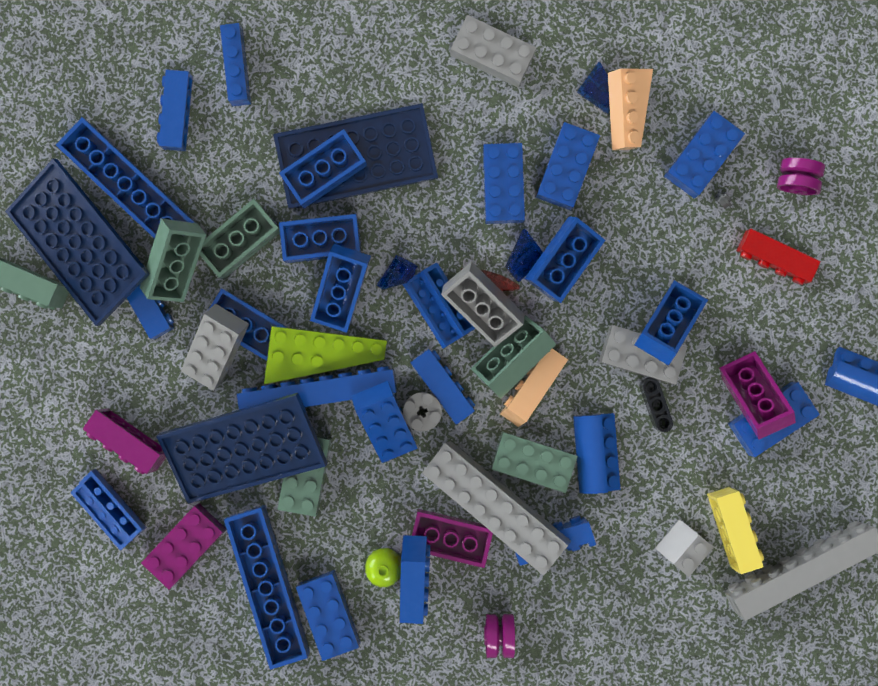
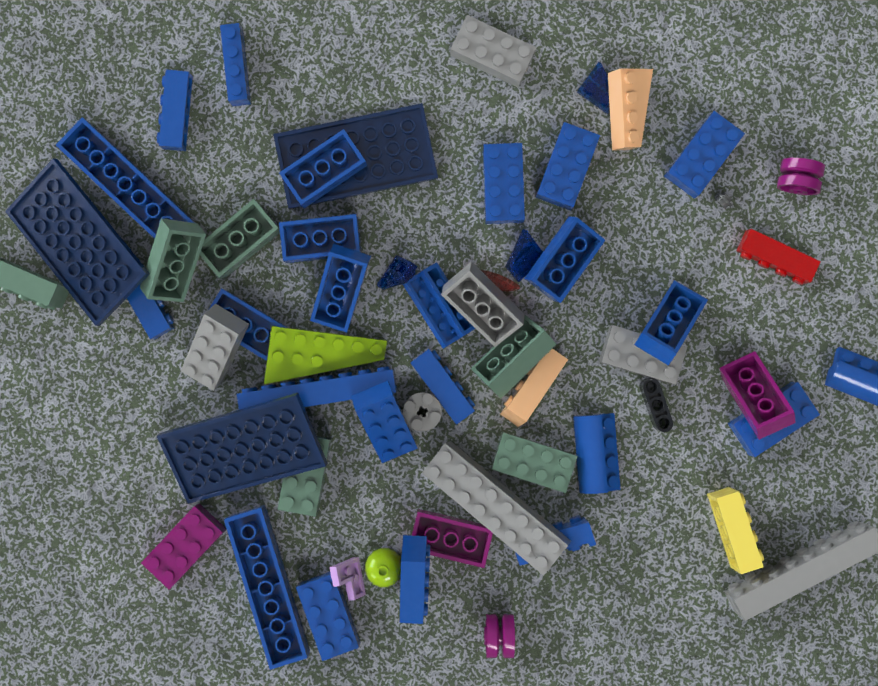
(108, 509): blue brick -> none
(125, 440): magenta brick -> none
(349, 573): none -> lavender plate
(684, 547): light grey slope -> none

